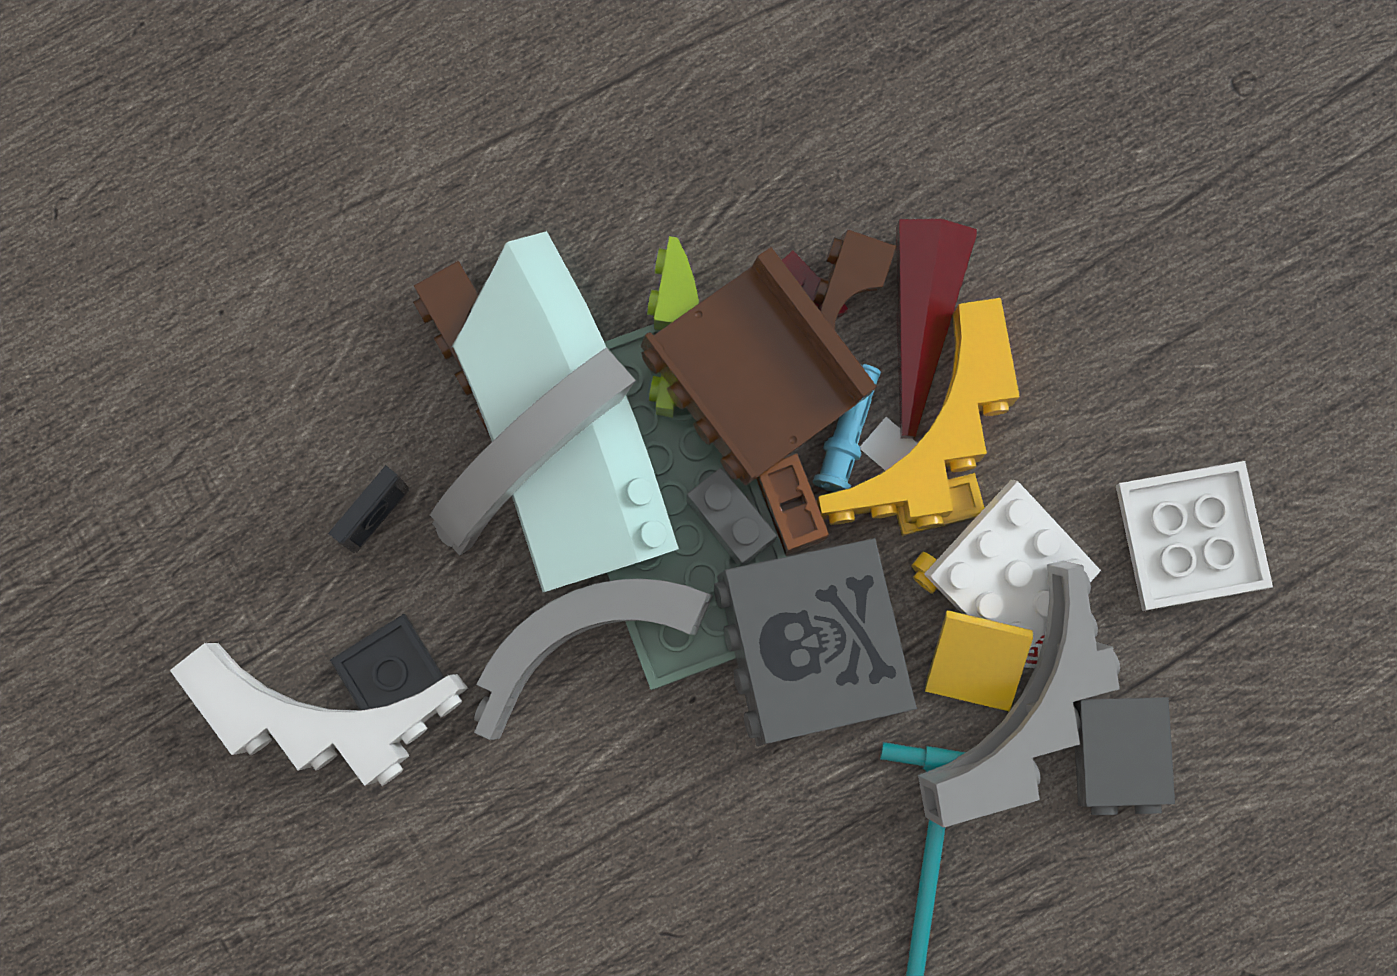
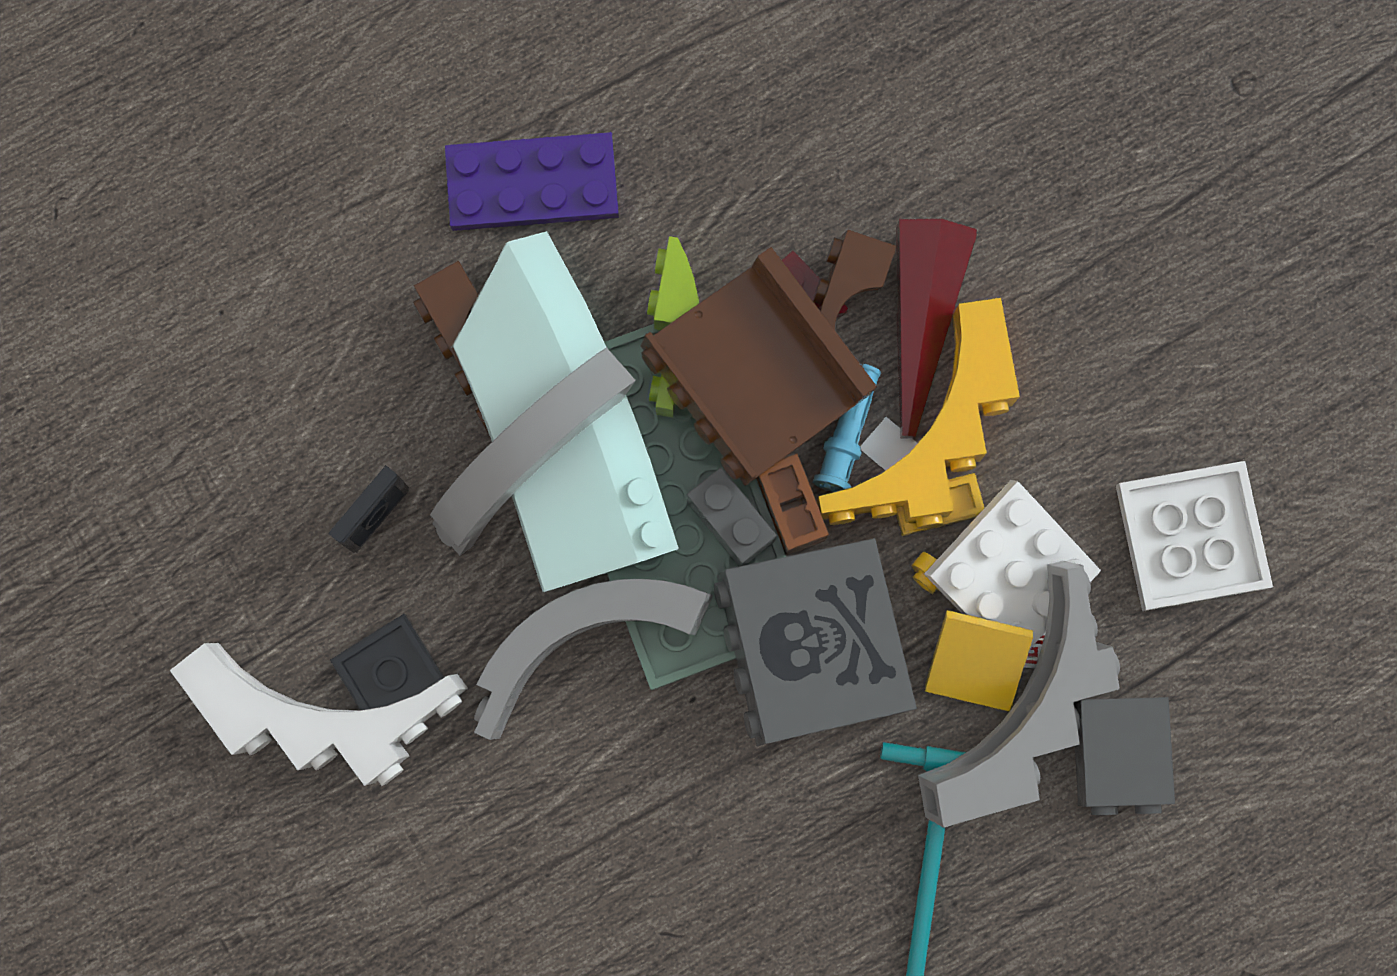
(531, 181): none -> dark purple plate

